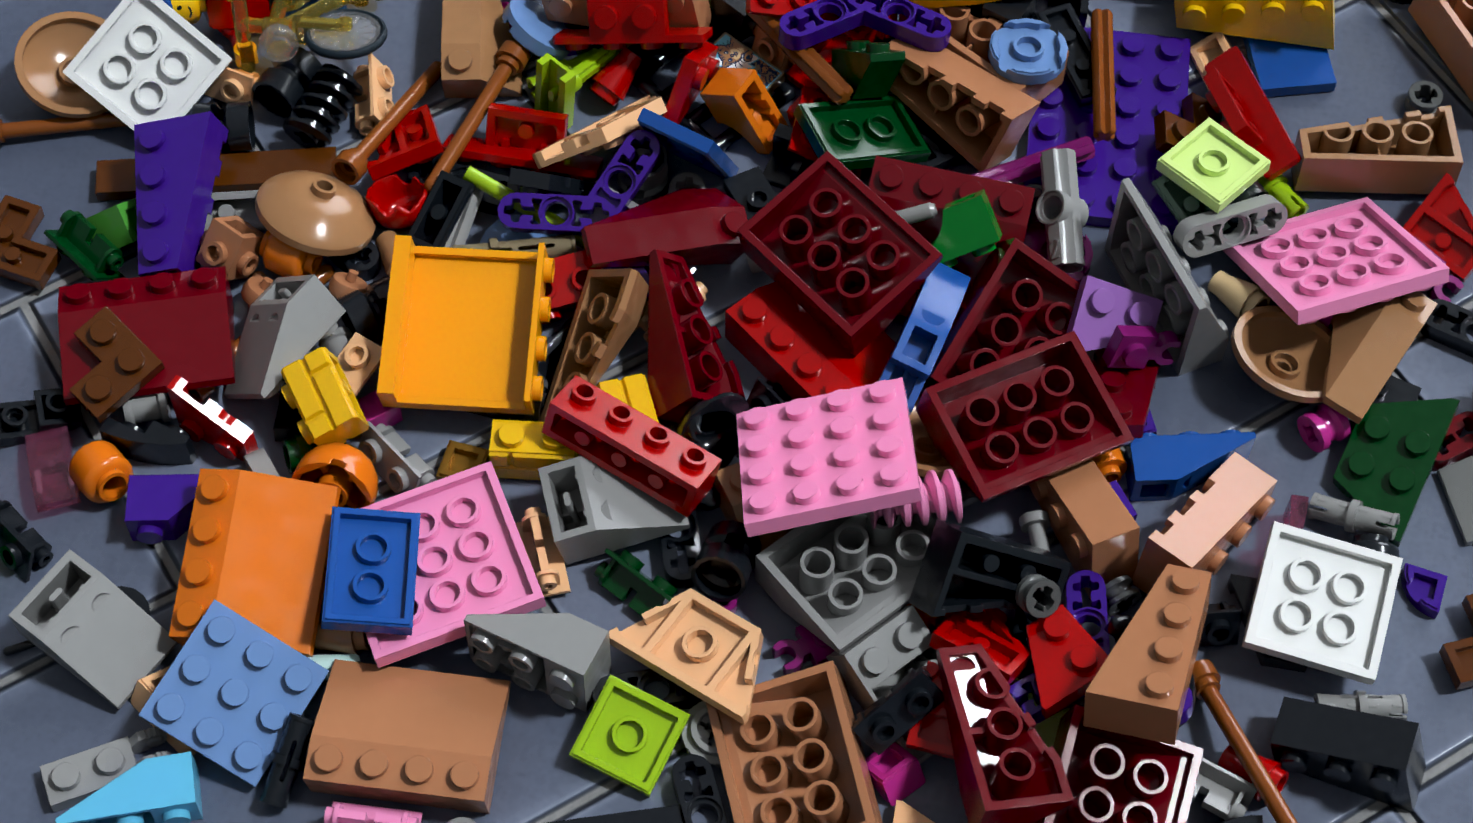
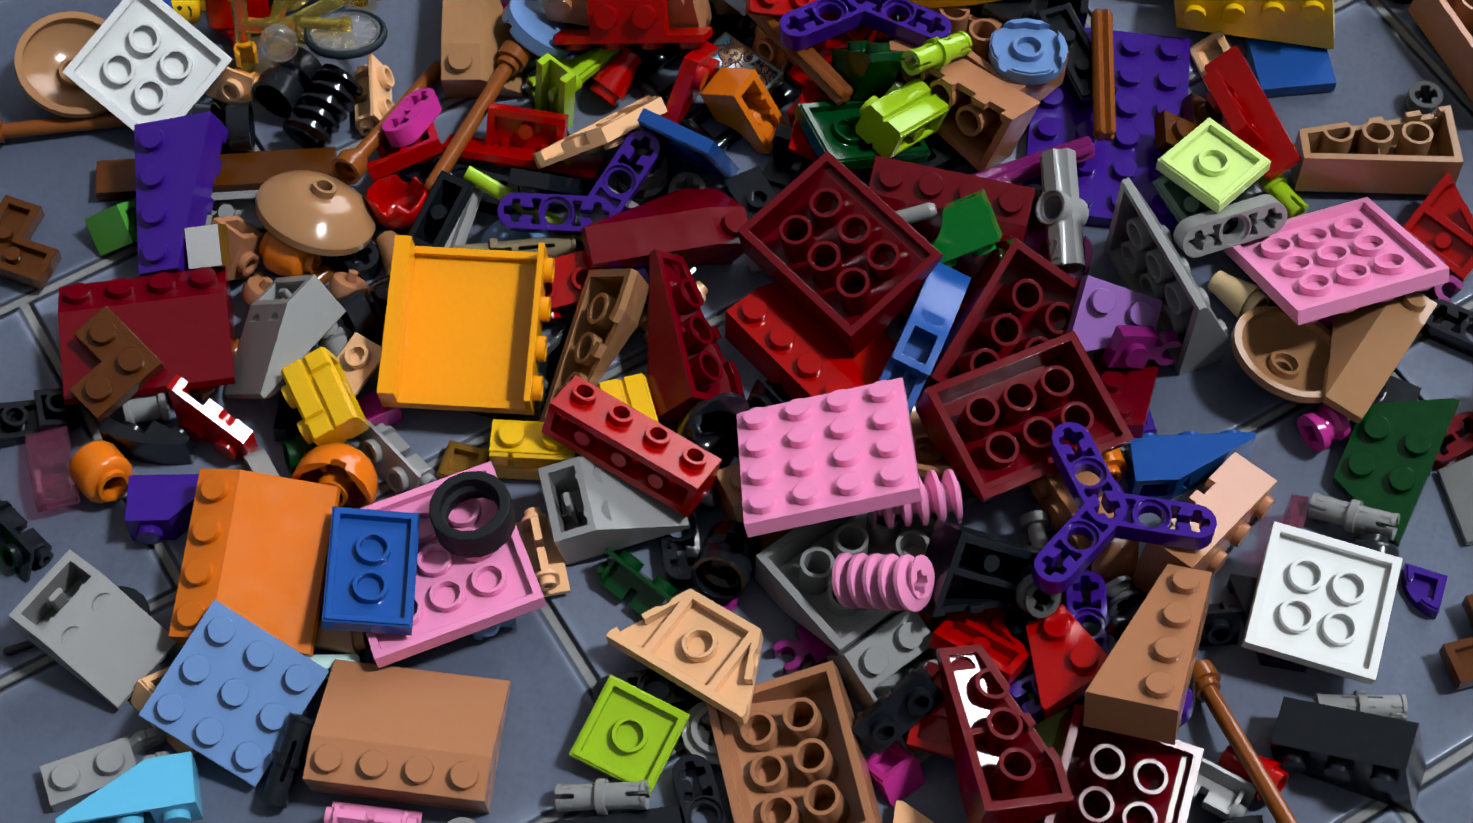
(96, 258): dark green hinge -> none
(207, 246): none -> white tile
(411, 117): none -> dark pink beam
(460, 489): none -> black tyre
(542, 653): light grey slope -> none
(602, 796): none -> light grey pin
(883, 581): none -> bright pink piece
(901, 117): none -> lime brick
(936, 53): none -> lime pin
(1099, 527): none -> dark purple piece

